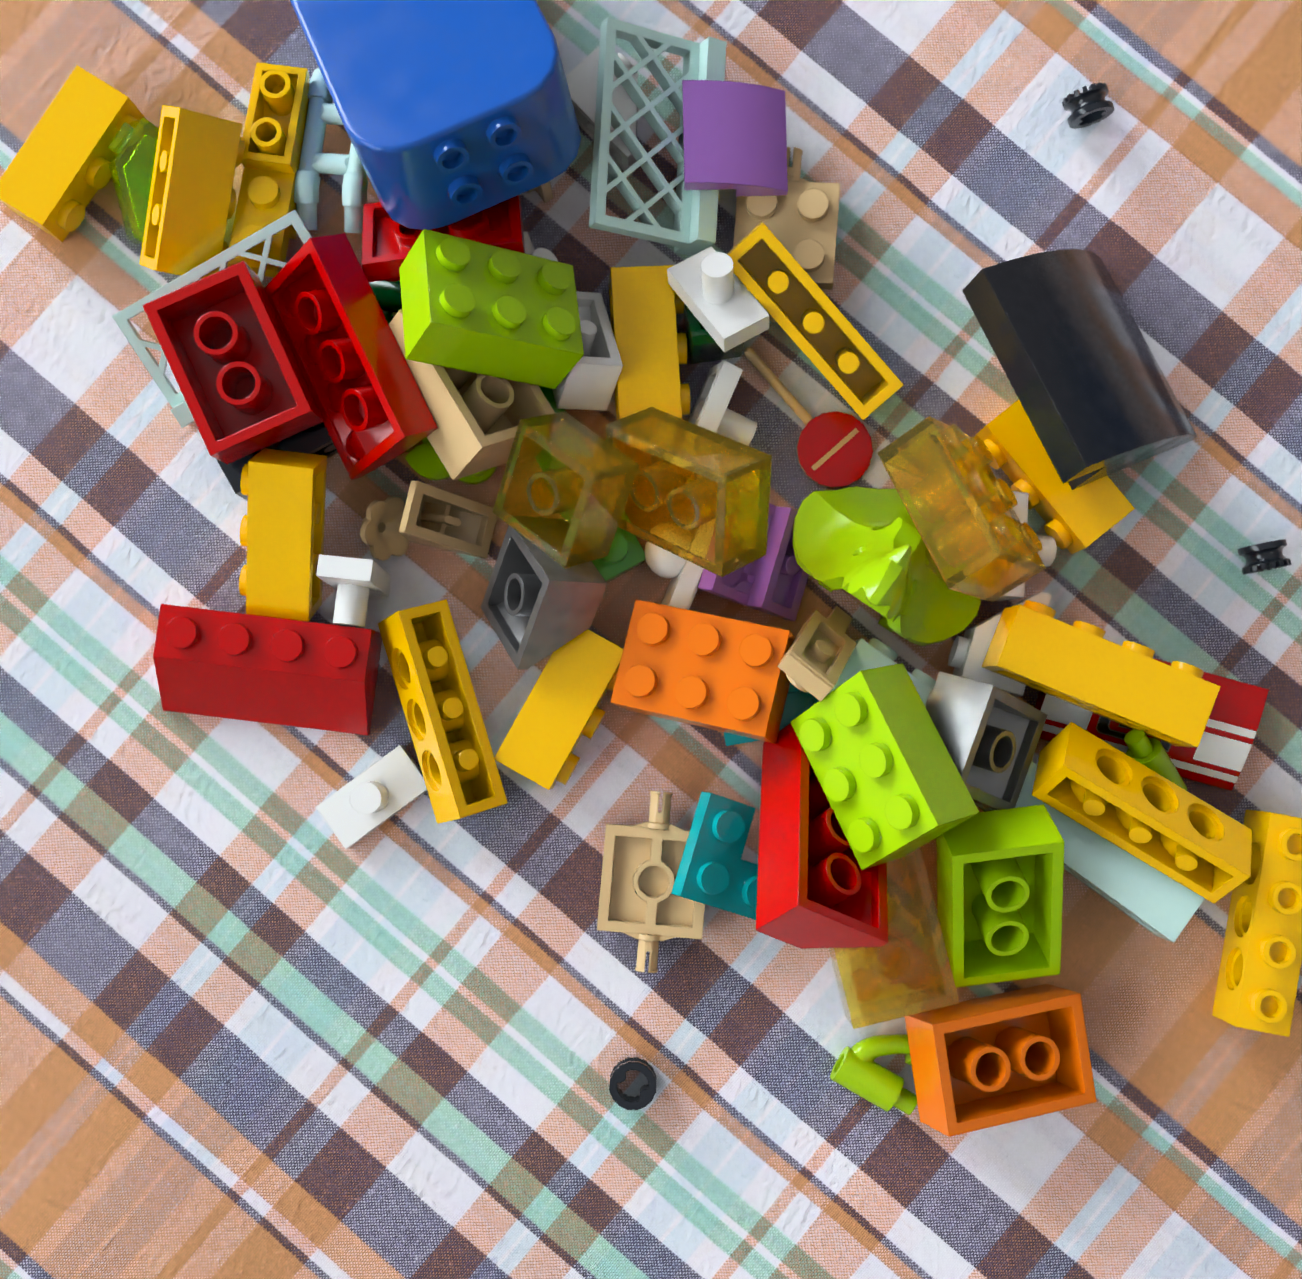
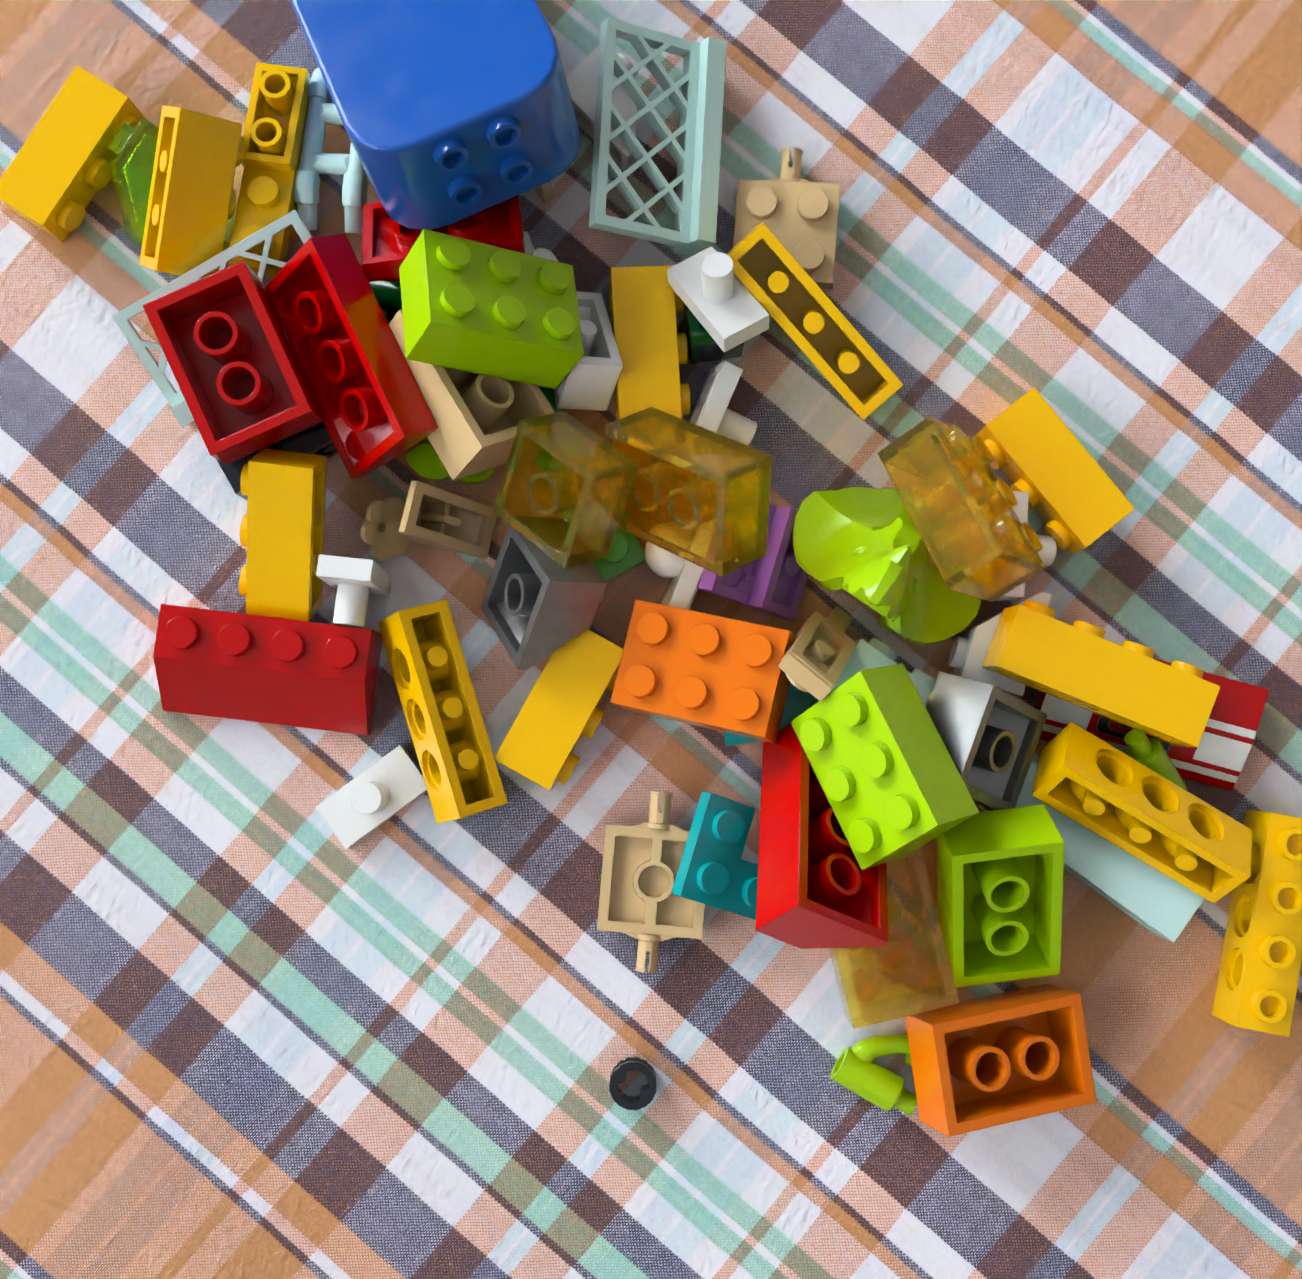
(734, 137): medium lavender slope -> none
(832, 446): red piece -> none
(1077, 363): black slope -> none
(1088, 106): black bush -> none
(1264, 556): black bush -> none

